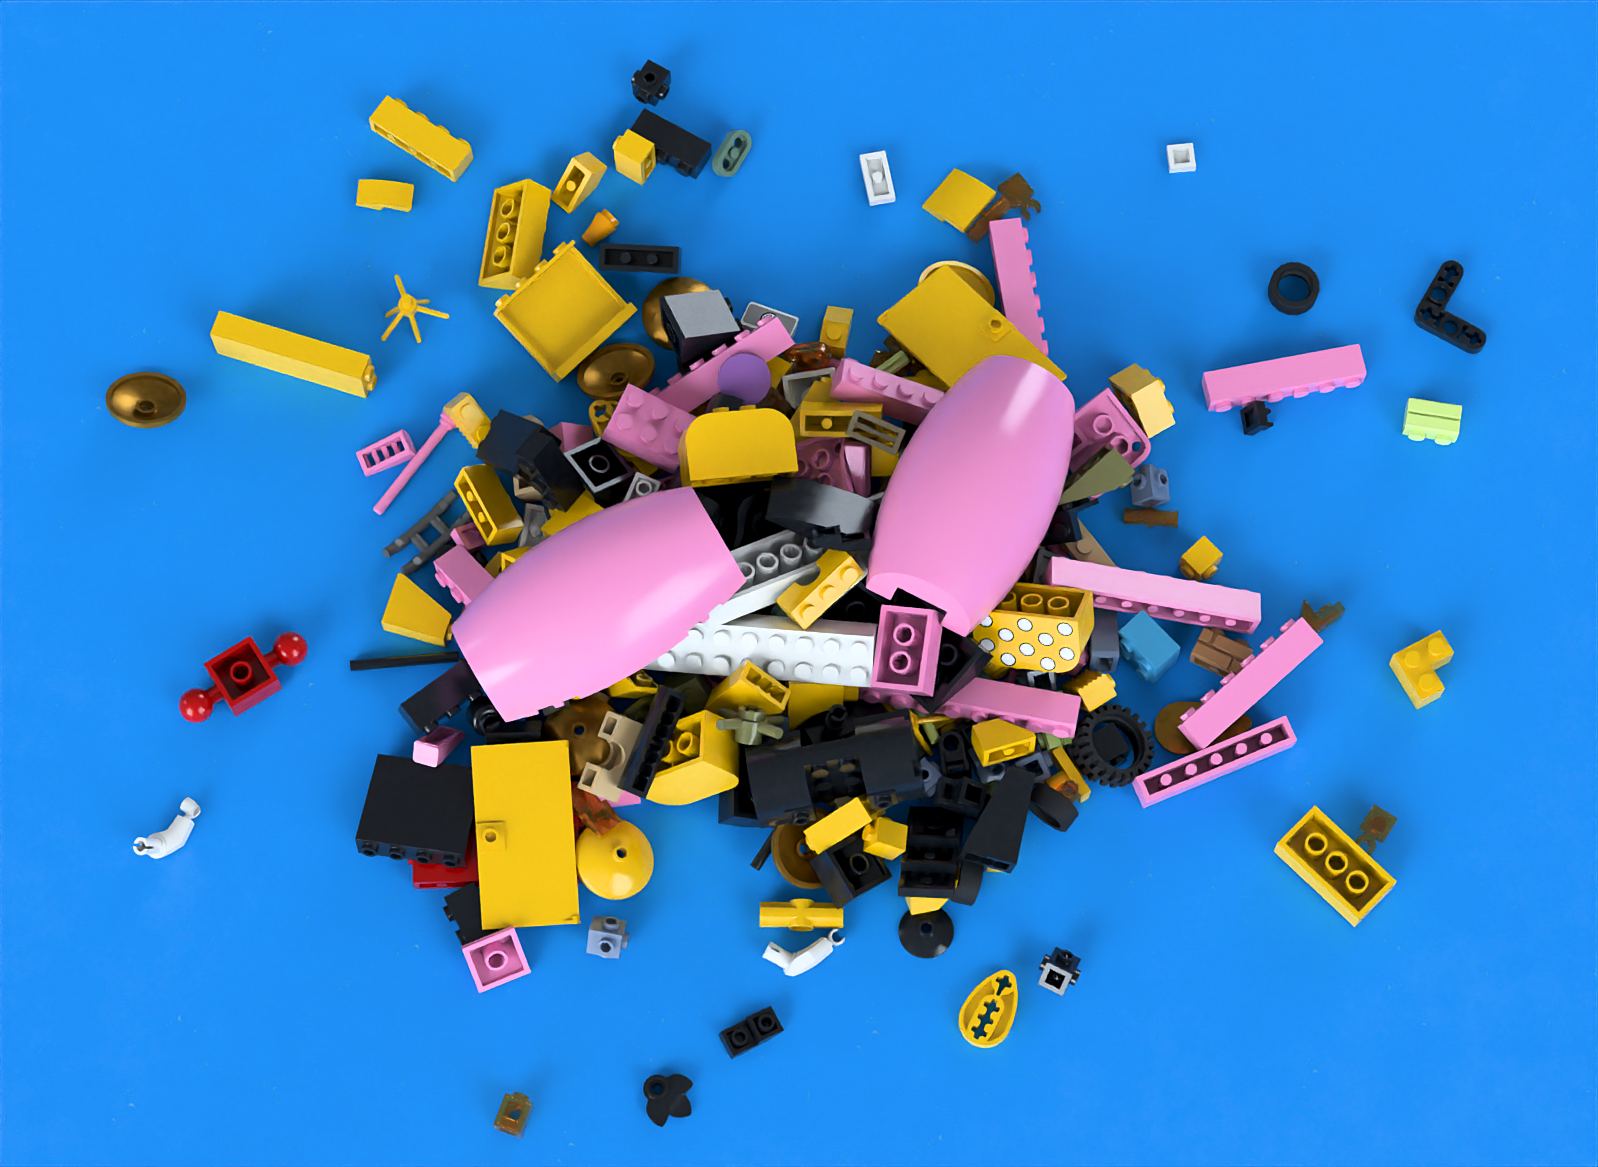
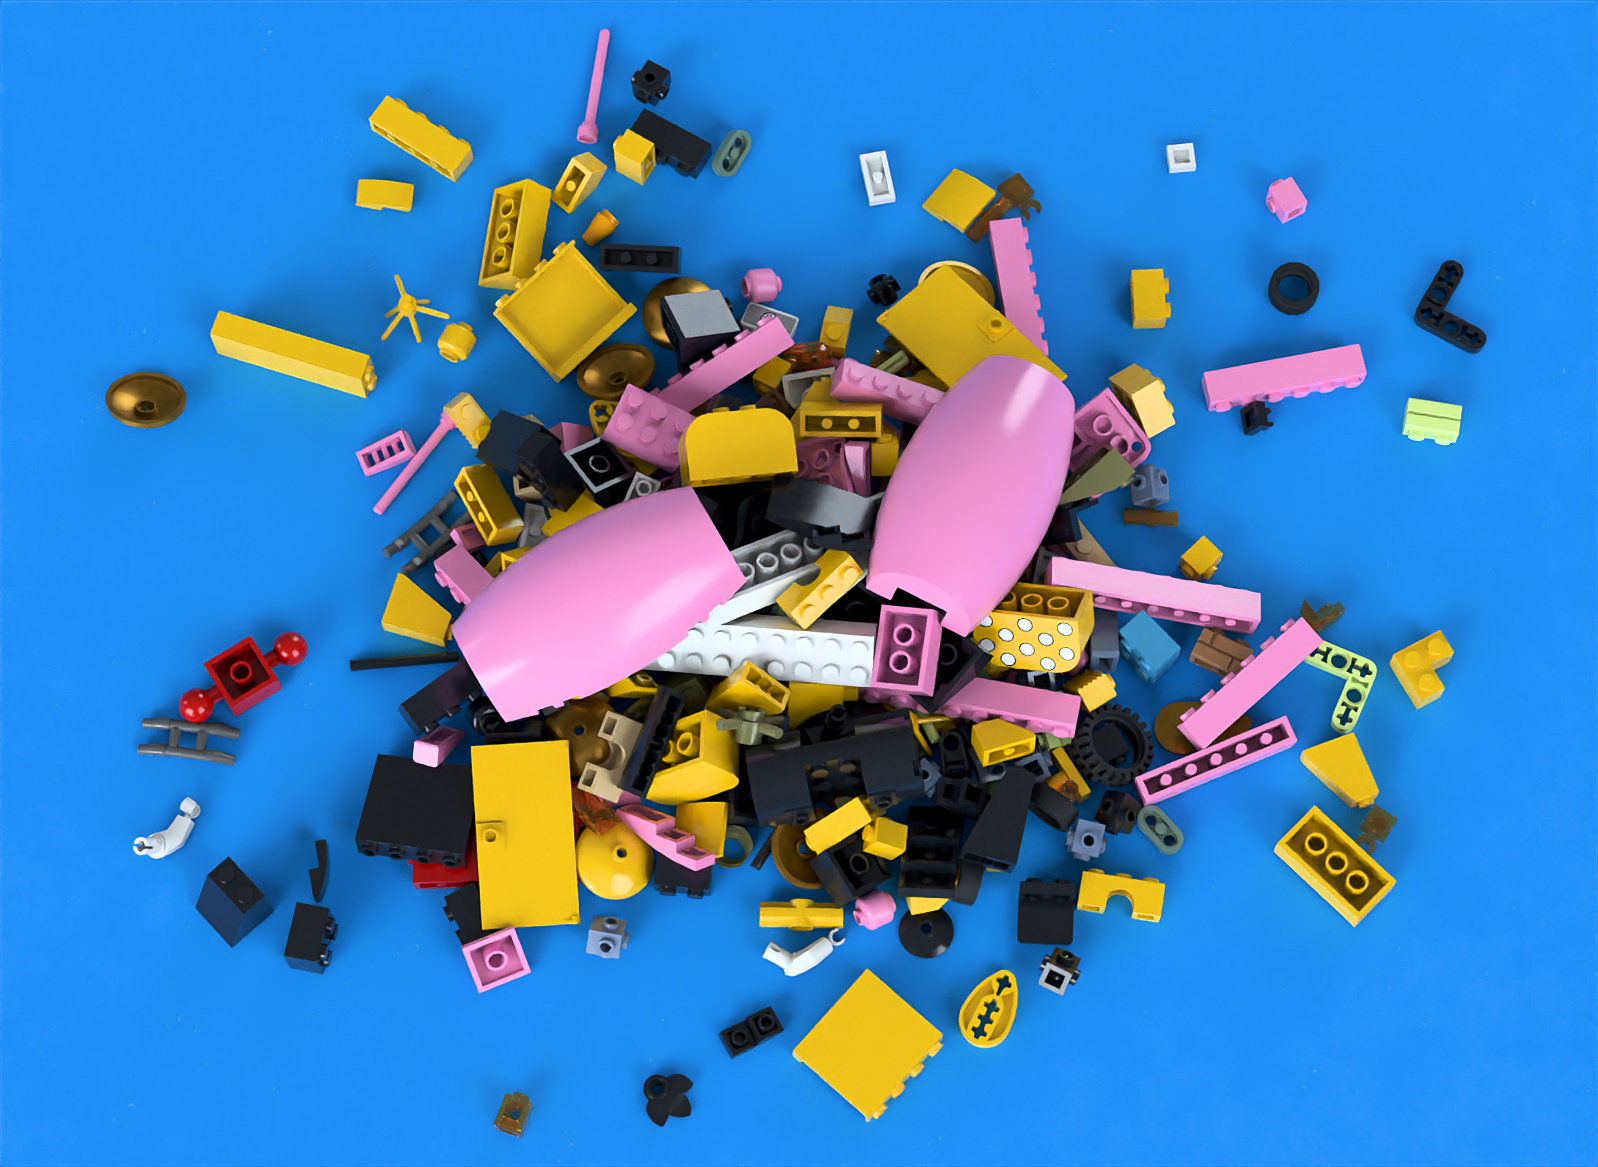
(200, 751): none -> dark grey piece
(232, 902): none -> black slope
(310, 938): none -> black brick
(320, 876): none -> black slope
(456, 342): none -> yellow head
(588, 130): none -> bright pink piece
(660, 833): none -> bright pink slope
(677, 878): none -> black brick
(706, 822): none -> yellow slope
(741, 835): none -> olive piece
(745, 377): medium lavender tile -> none
(761, 285): none -> bright pink head
(869, 1045): none -> yellow panel
(874, 909): none -> bright pink head
(883, 290): none -> black gear
(896, 441): dark tan tile -> none
(1045, 912): none -> black bracket
(1095, 840): none -> sand blue brick
(1118, 812): none -> black brick
(1143, 894): none -> yellow arch
(1148, 298): none -> yellow brick
(1160, 830): none -> sand green plate
(1285, 199): none -> bright pink brick
(1343, 770): none -> yellow slope
(1353, 679): none -> yellowish green beam

